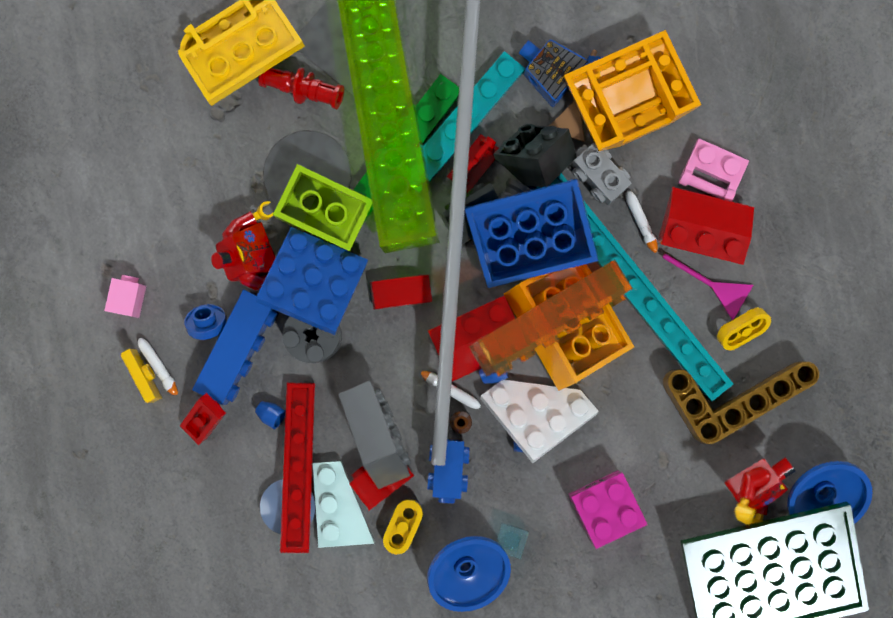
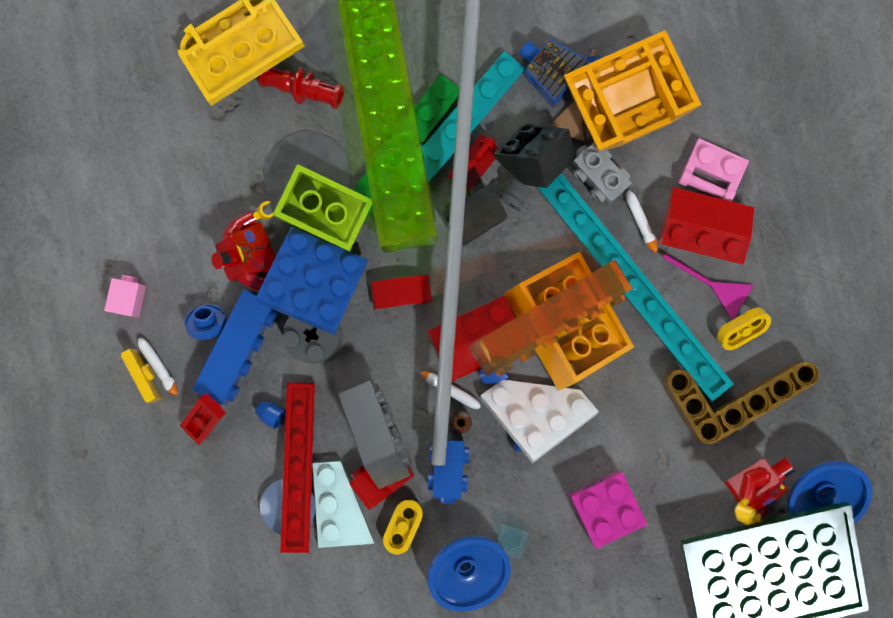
(532, 233): blue slope -> none

